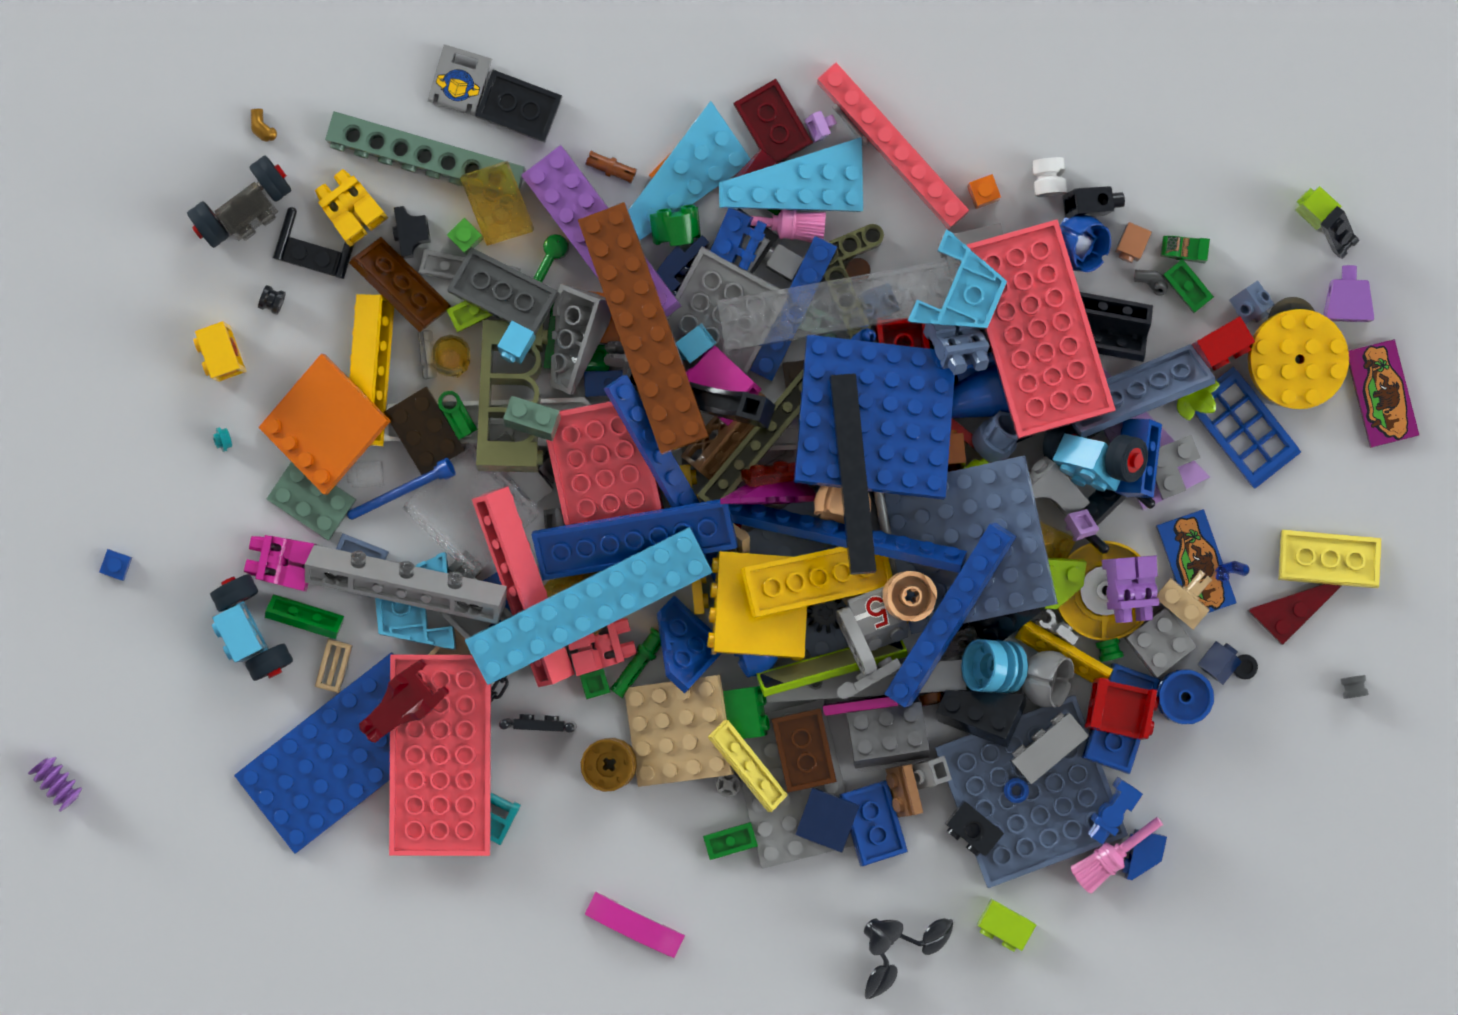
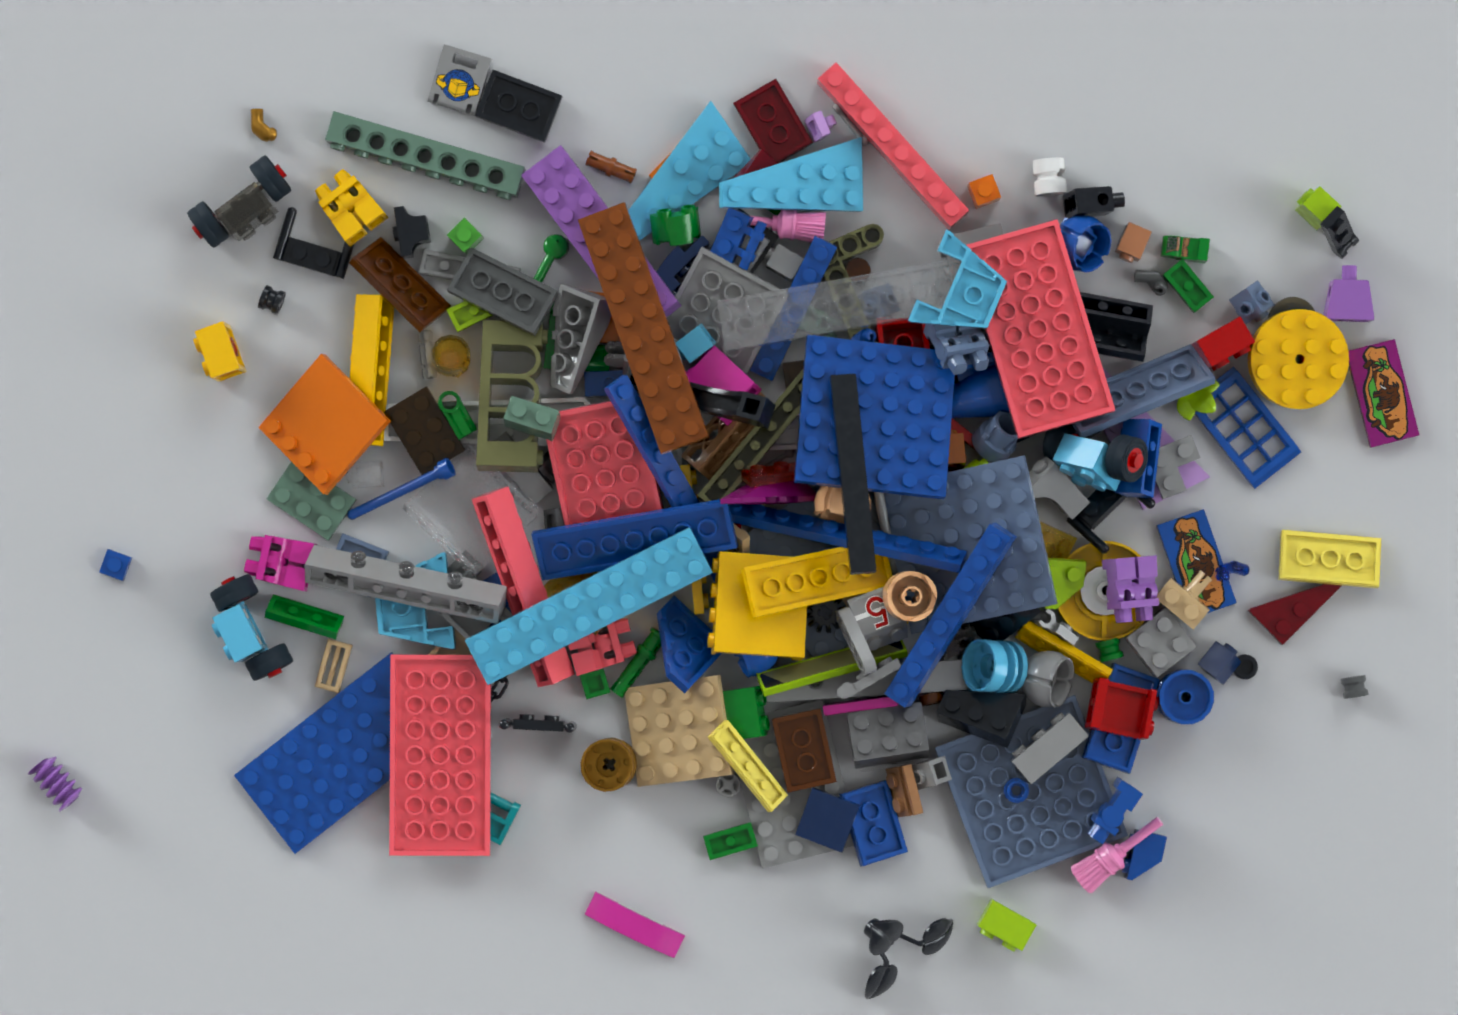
(222, 439): teal plate -> none
(404, 701): dark red animal -> none
(497, 203): clear yellow plate -> none
(515, 343): medium azure brick -> none
(988, 833): black brick -> none
(1081, 524): lavender tile -> none

